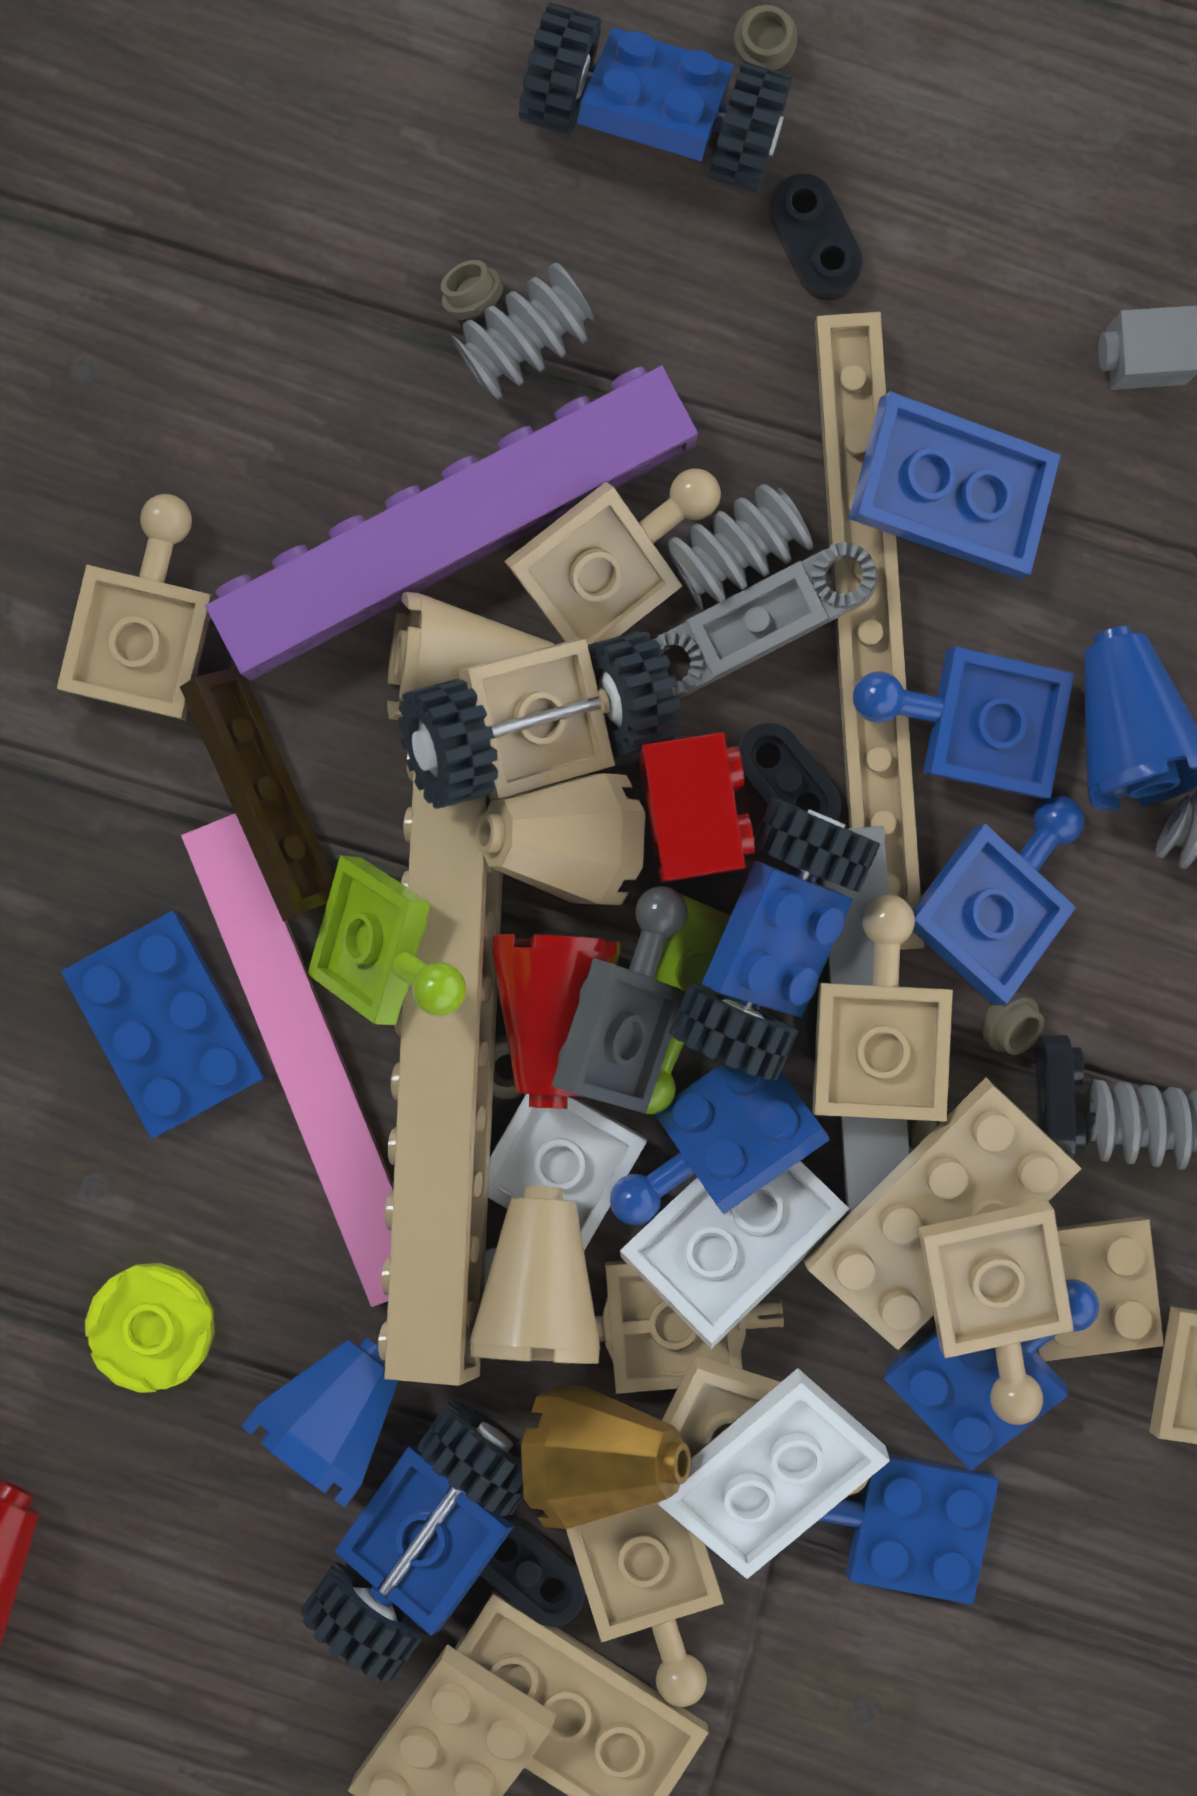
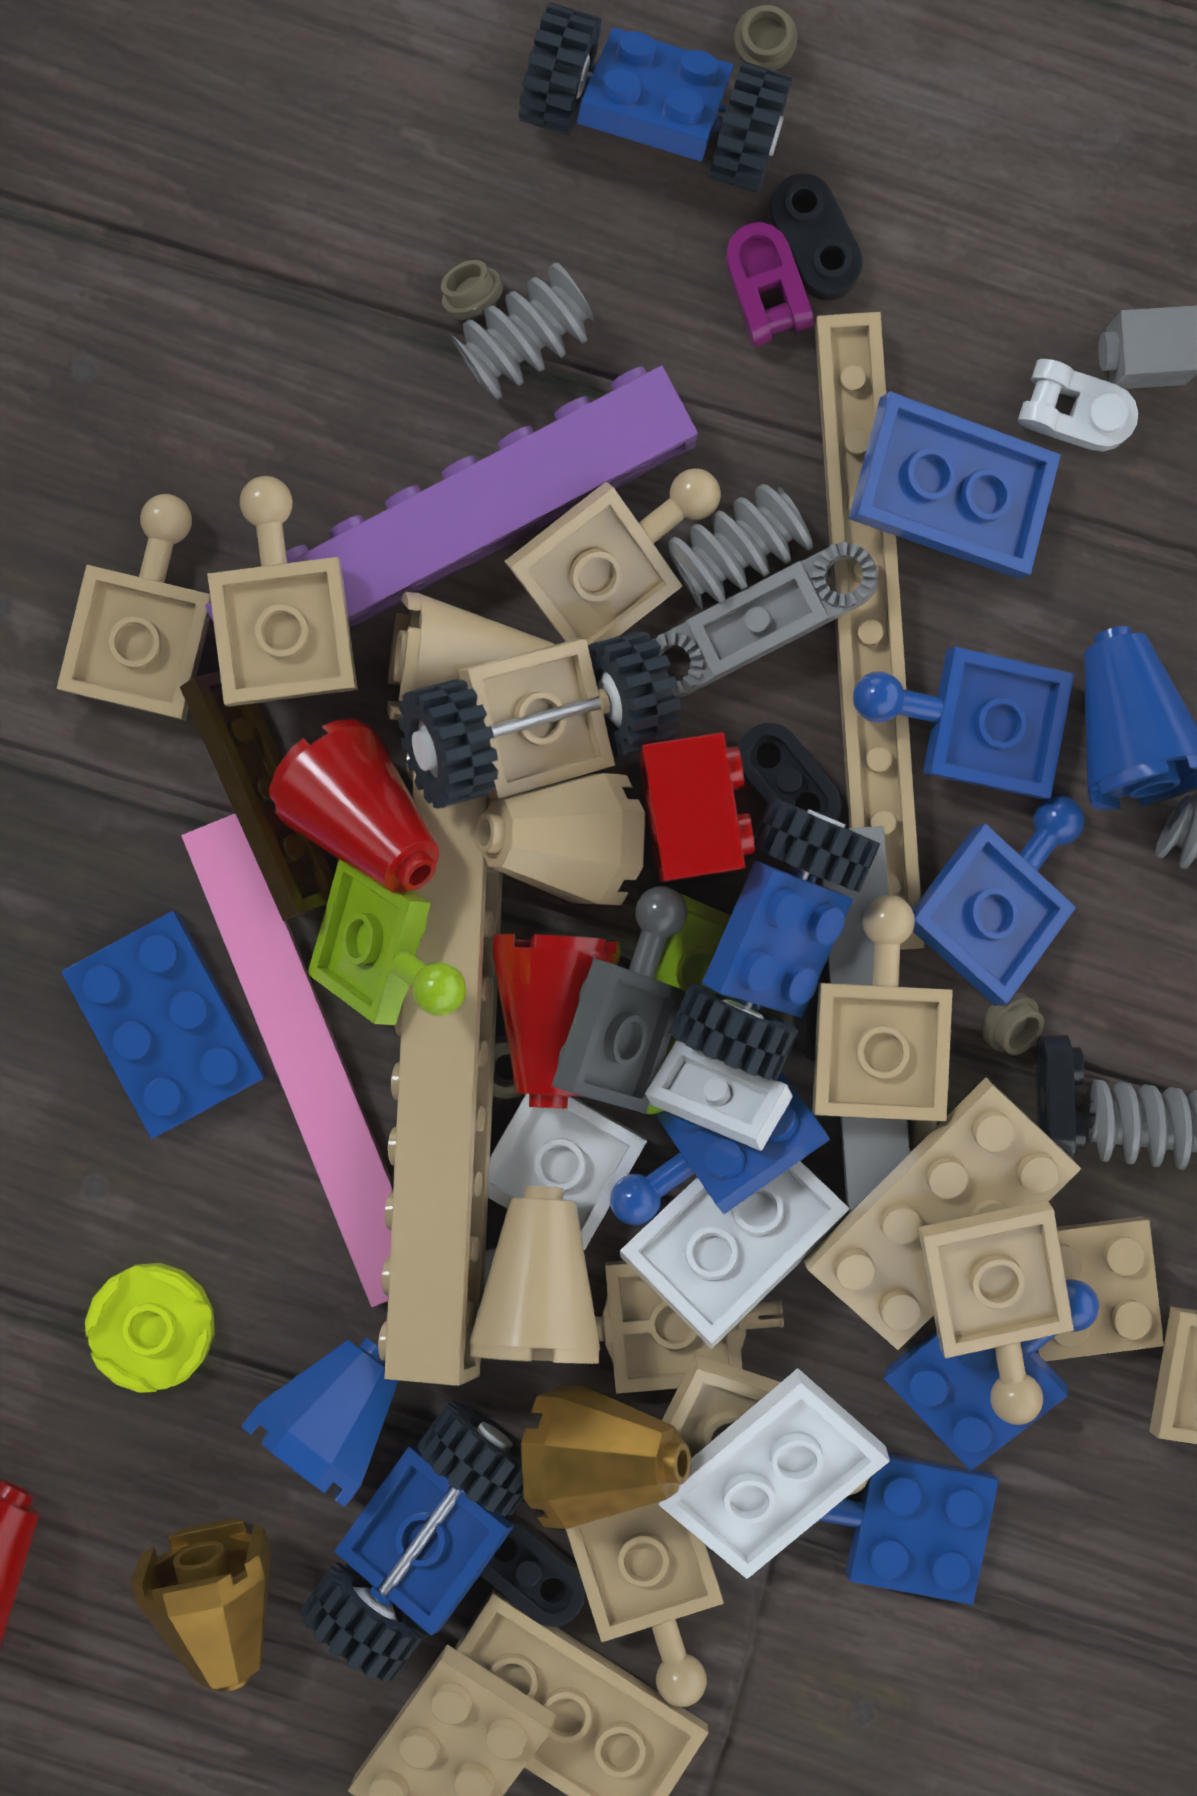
(209, 1599): none -> pearl gold cone
(282, 623): none -> tan plate
(355, 806): none -> red cone
(718, 1096): none -> white plate
(760, 261): none -> magenta plate
(1100, 414): none -> white plate

